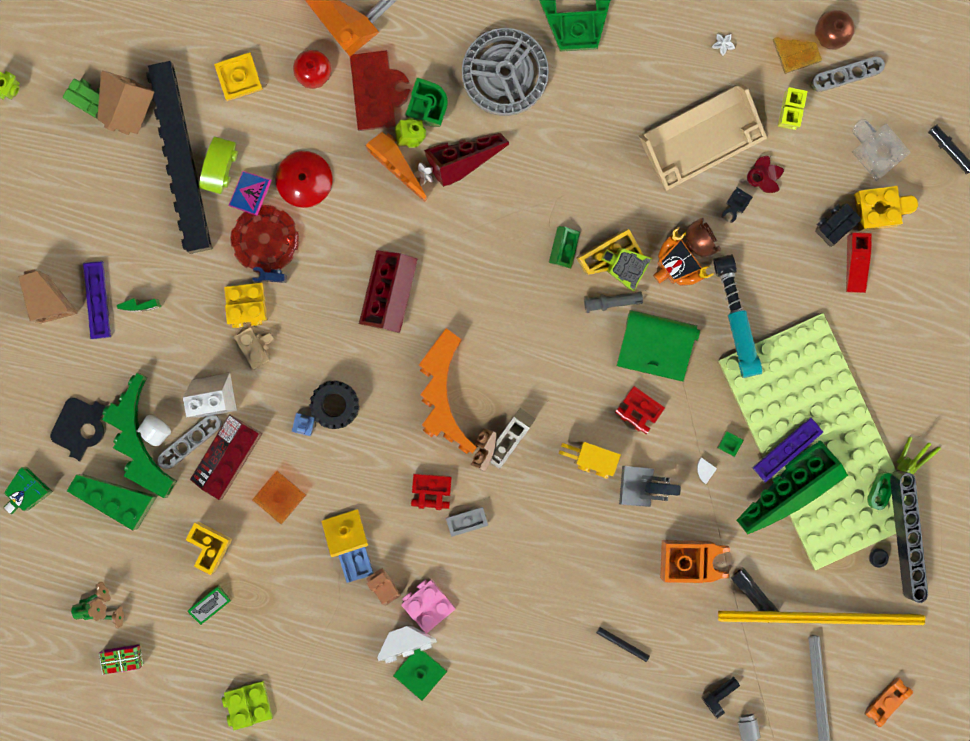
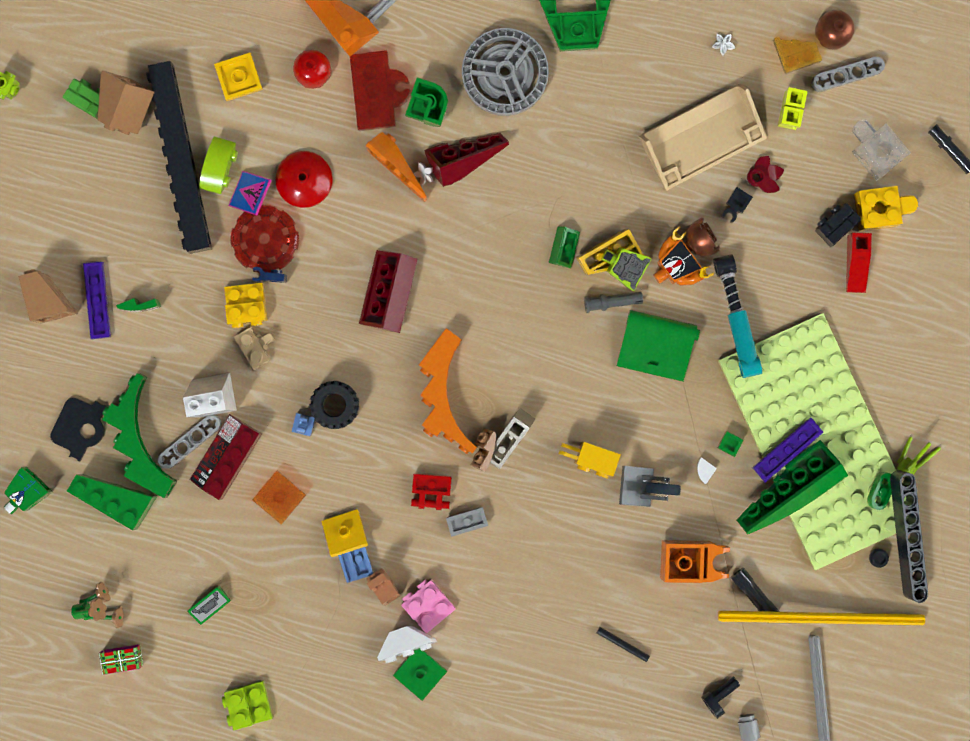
(154, 430): white hair -> none
(212, 544): yellow brick -> none
(410, 133): lime brick -> none
(643, 405): red plate -> none
(888, 702): orange plate -> none

